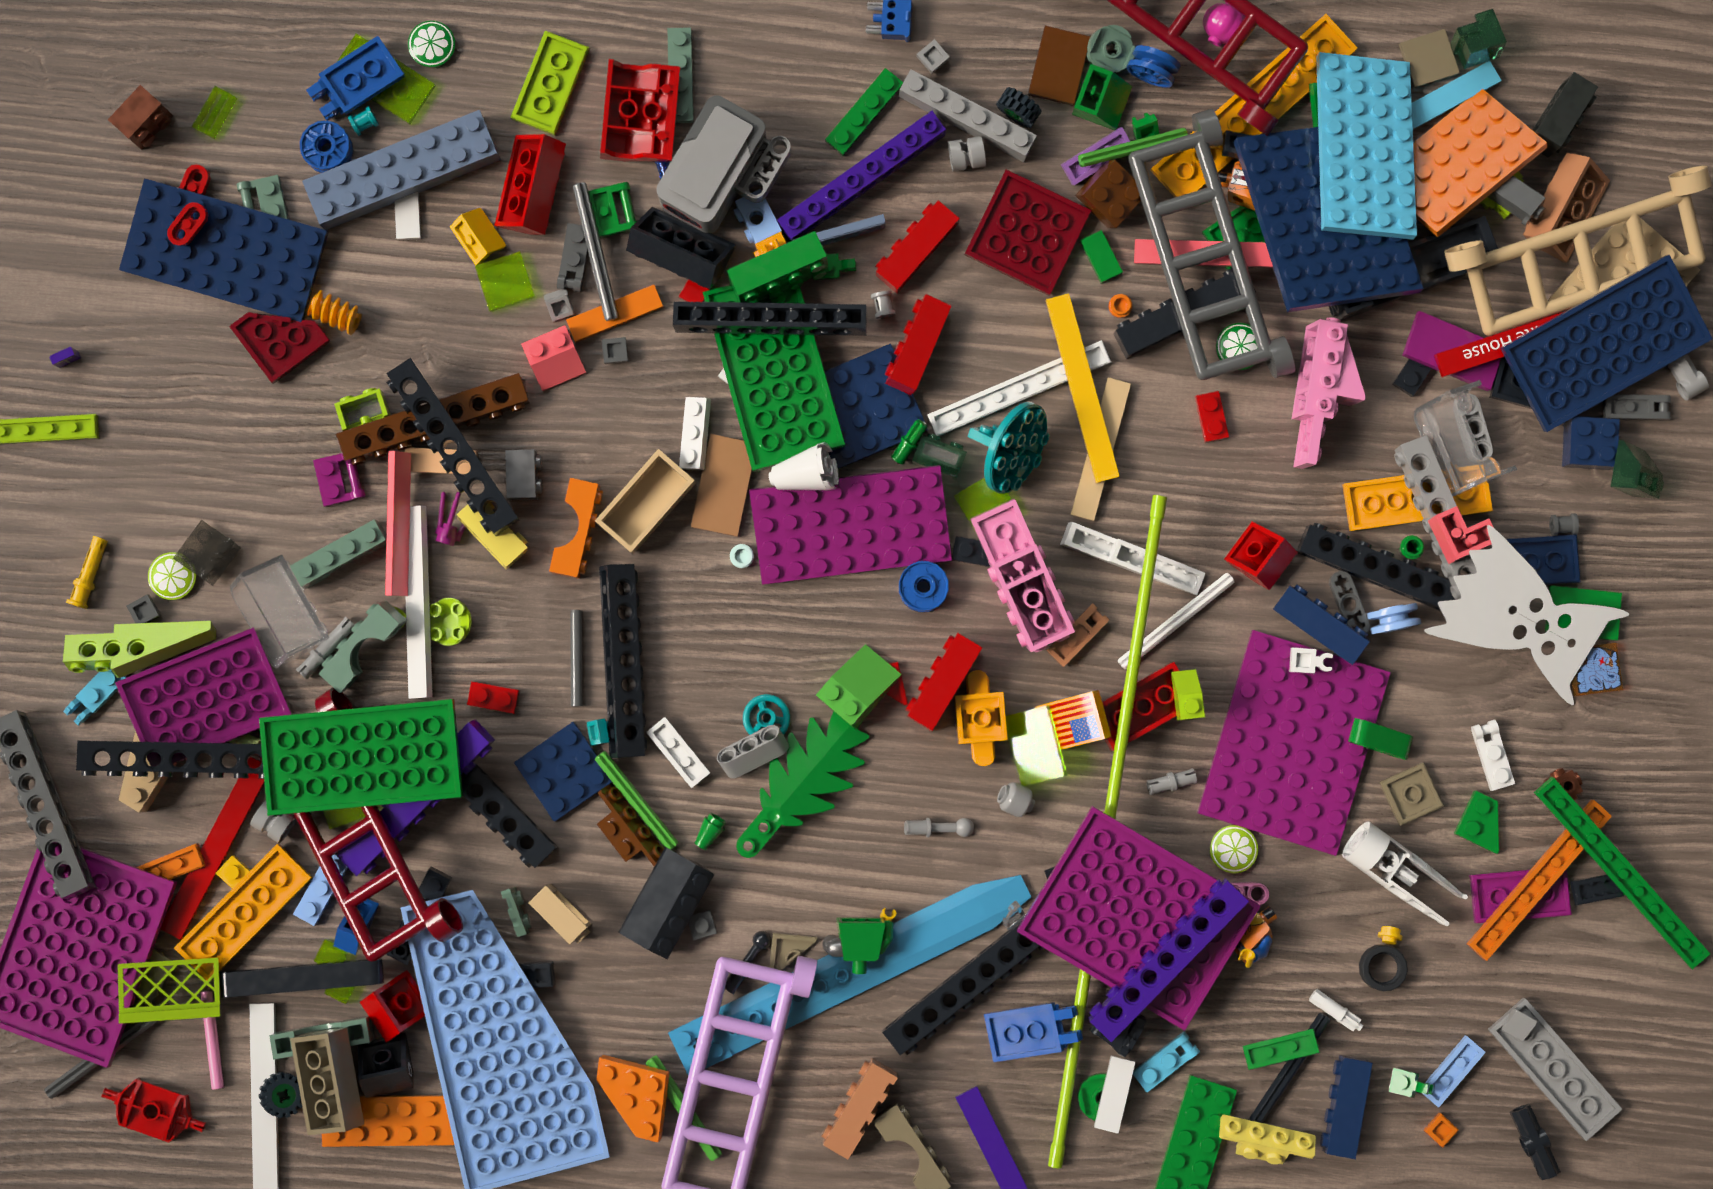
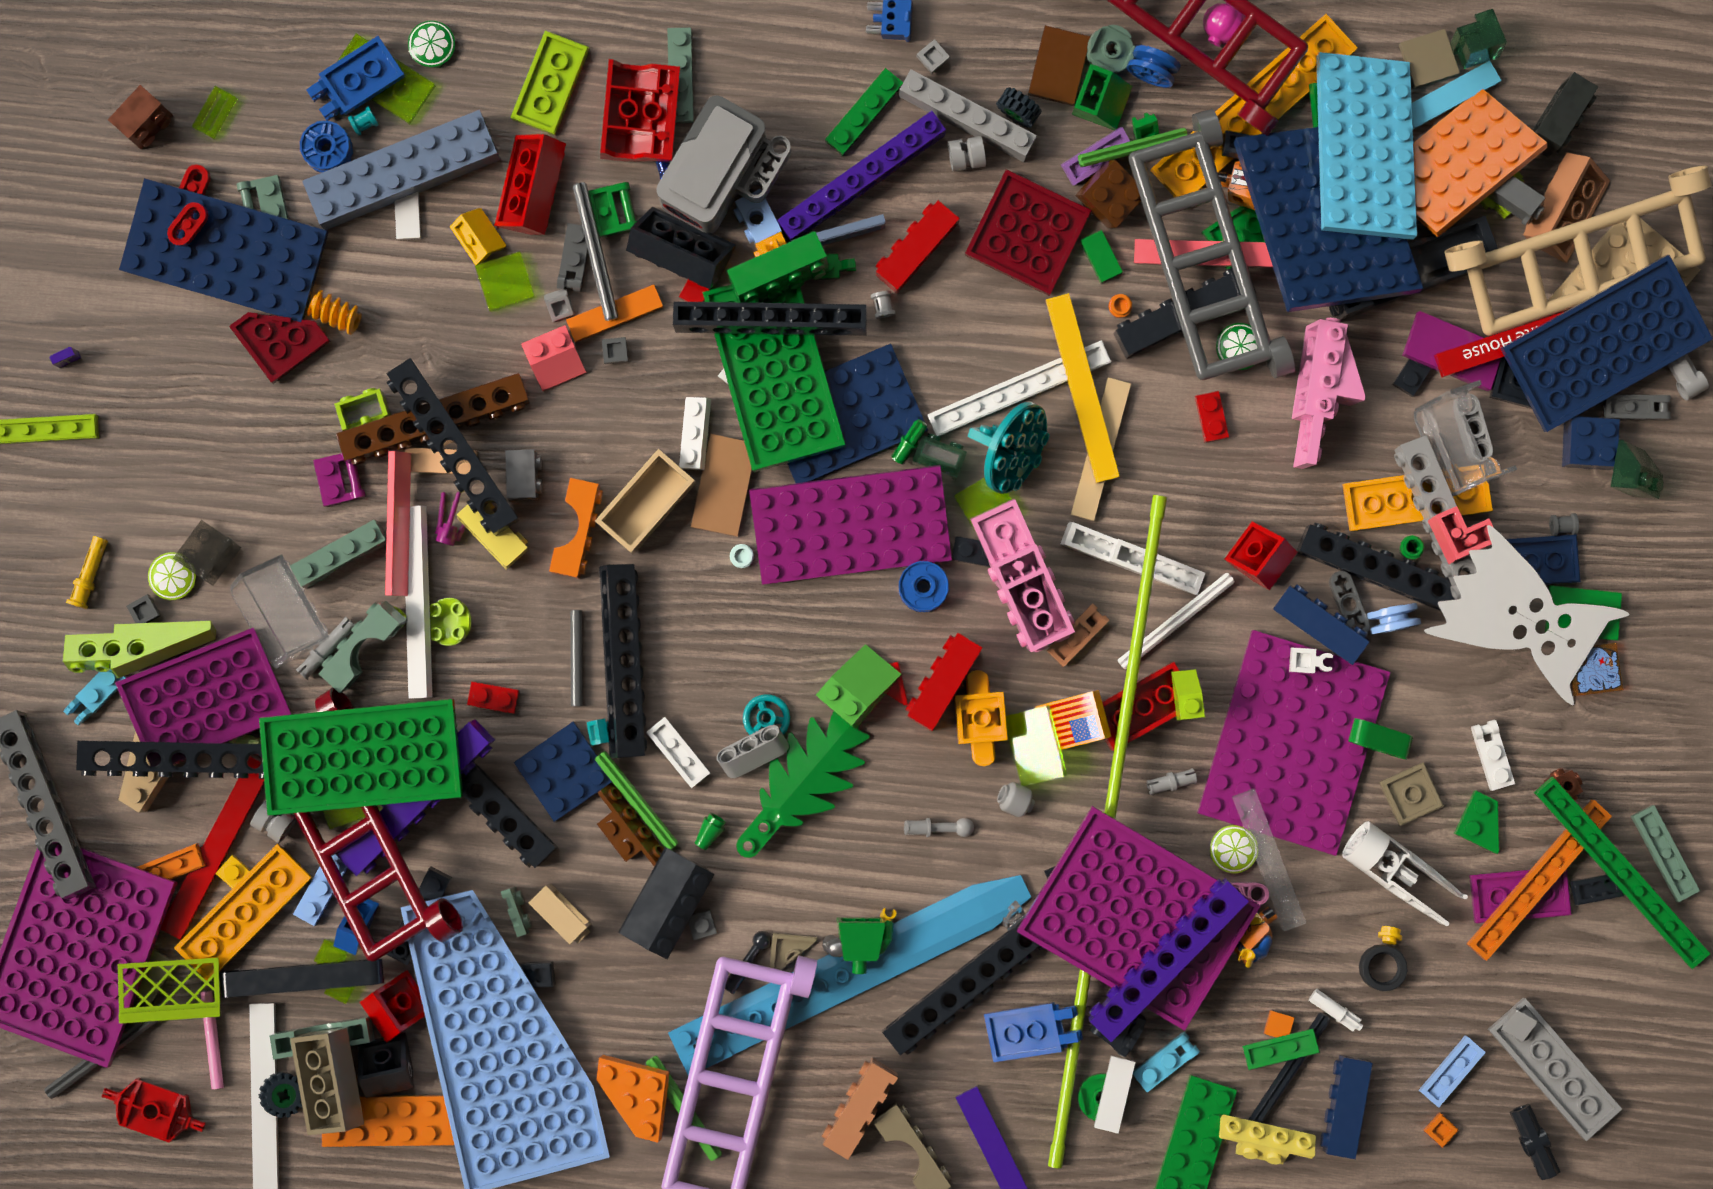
(807, 470): white cone -> none
(918, 344): red brick -> none
(1269, 859): none -> clear plate
(1278, 1024): none -> orange tile
(1407, 1083): plate -> none
(1665, 853): none -> sand green plate

